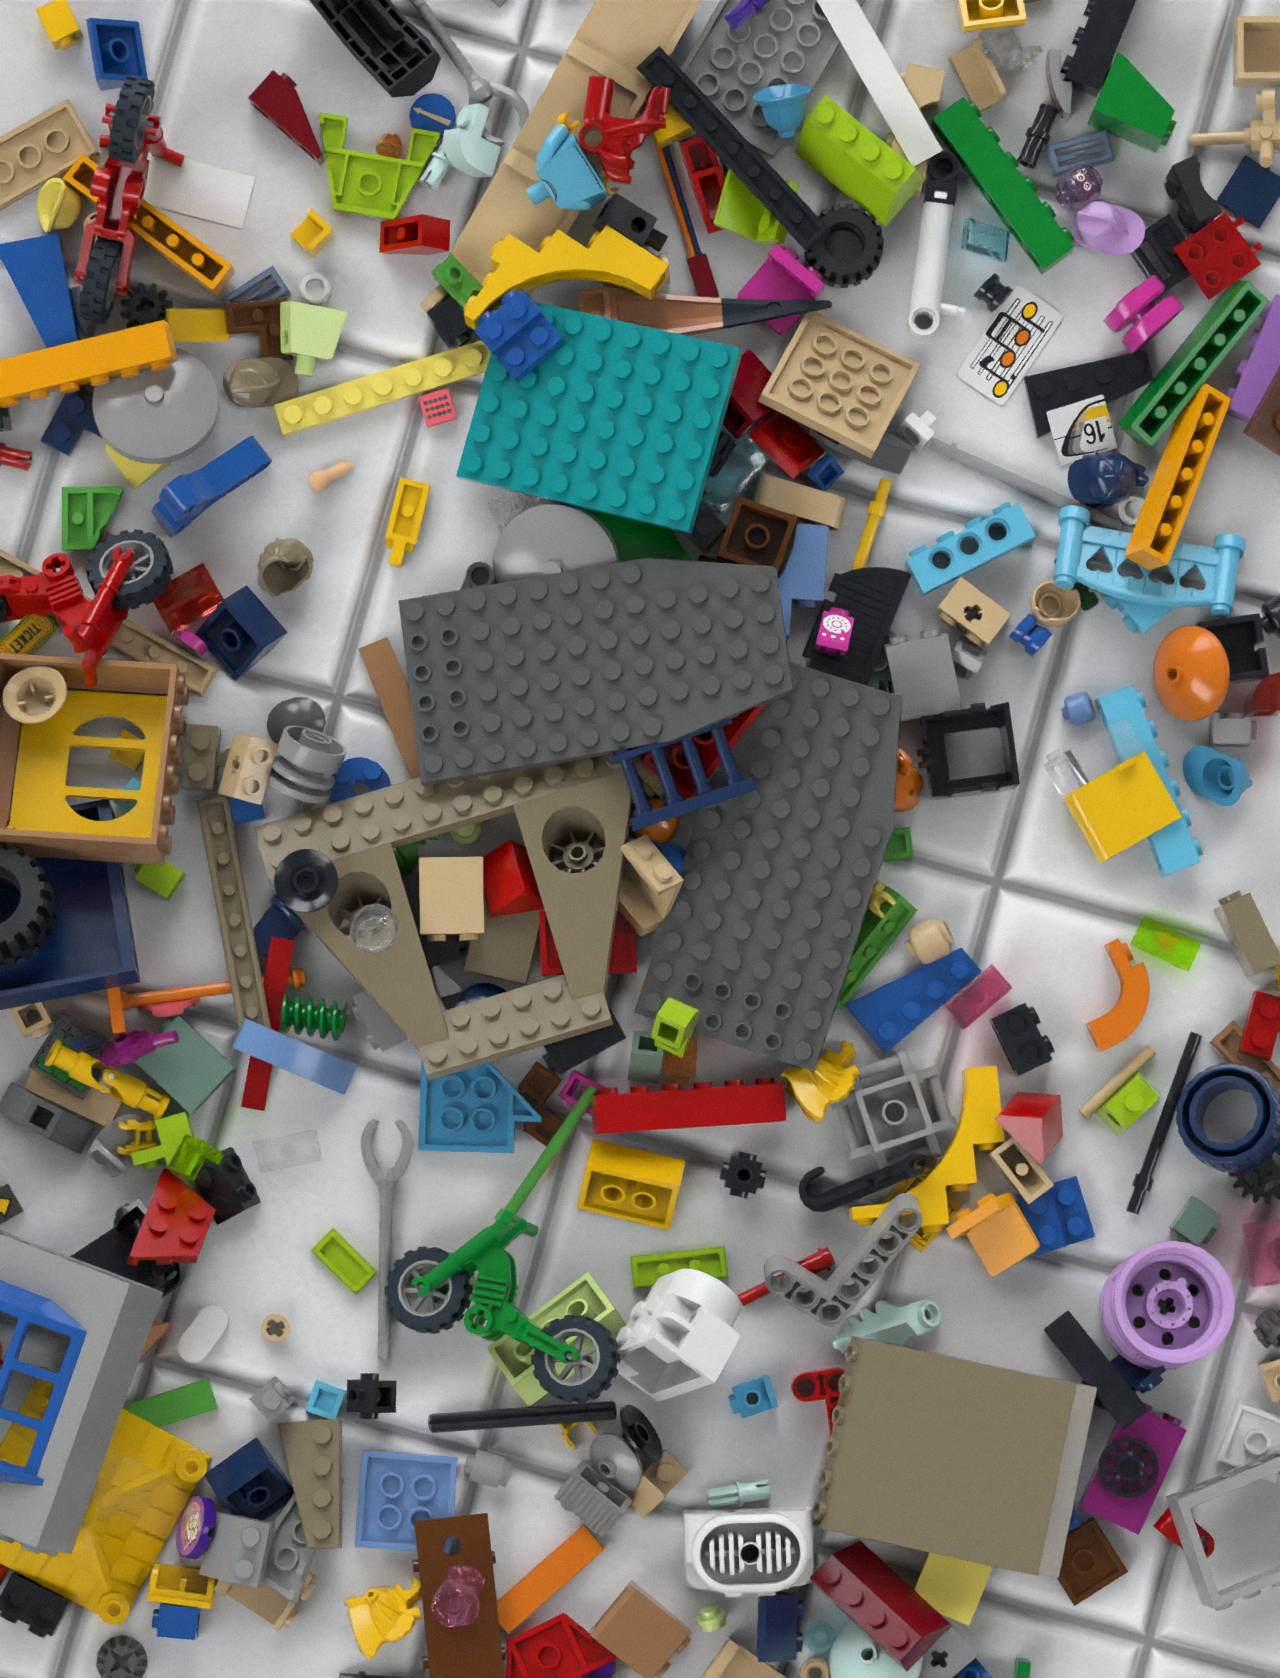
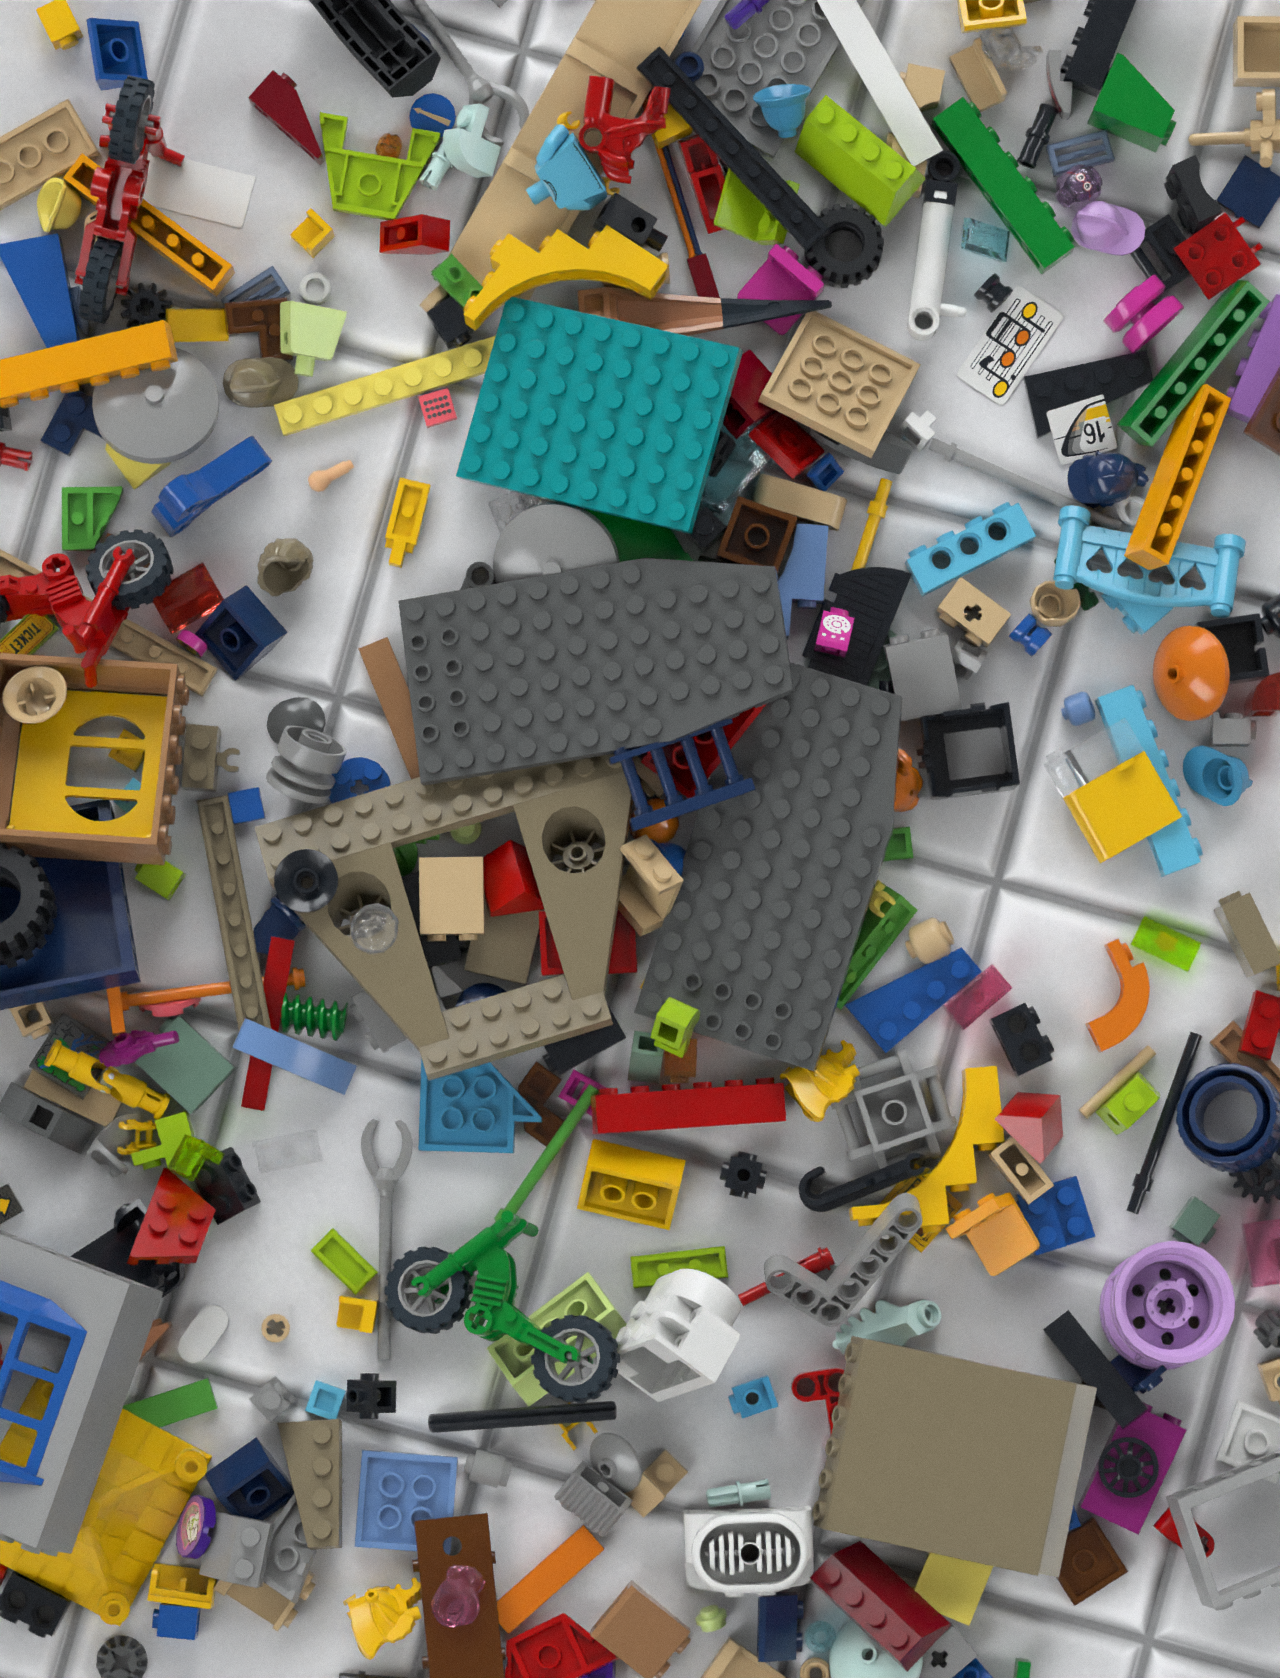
(247, 768): tan brick -> none
(357, 1313): none -> yellow panel
(519, 334): blue plate -> none
(640, 1433): black dish -> none
(691, 65): none -> dark blue plate

